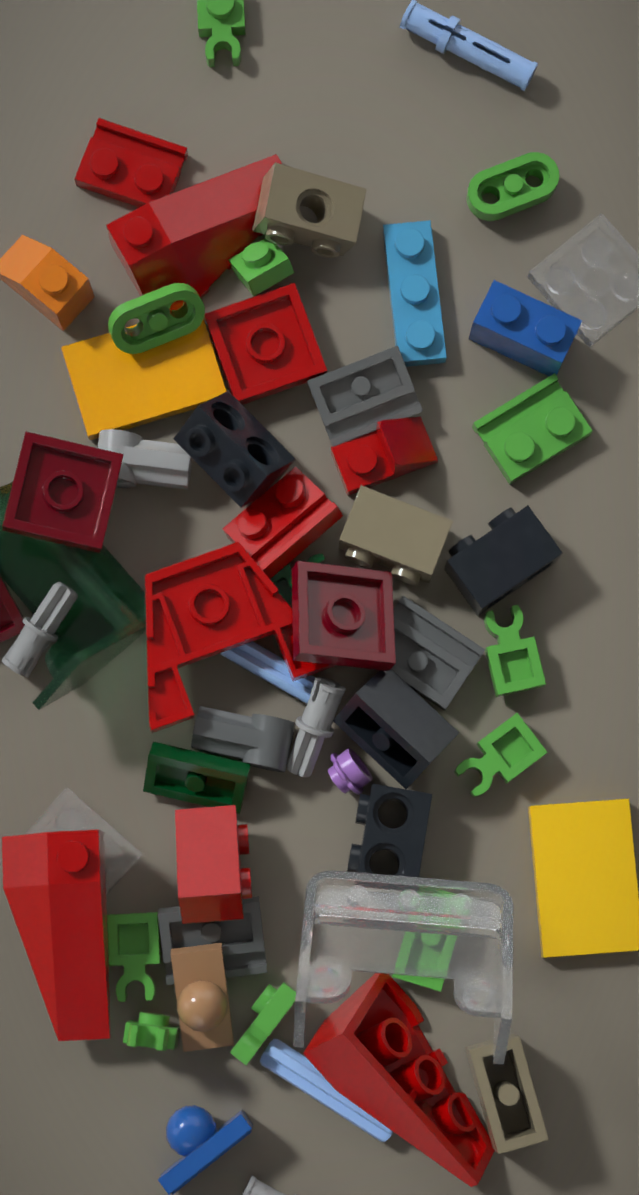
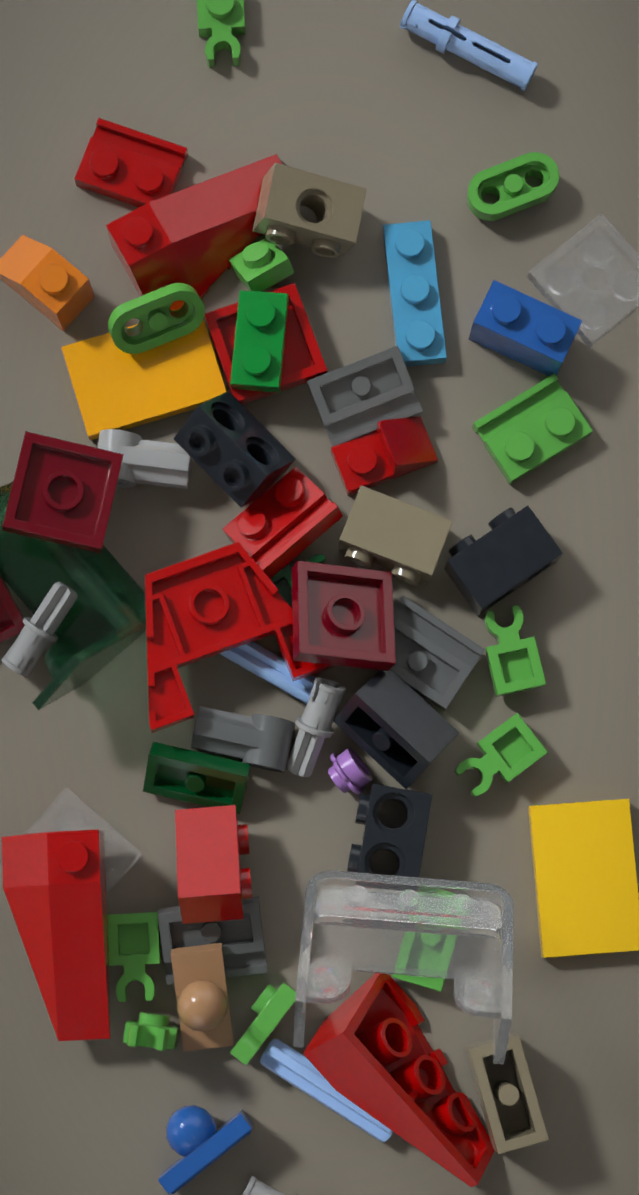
(259, 341): none -> green plate

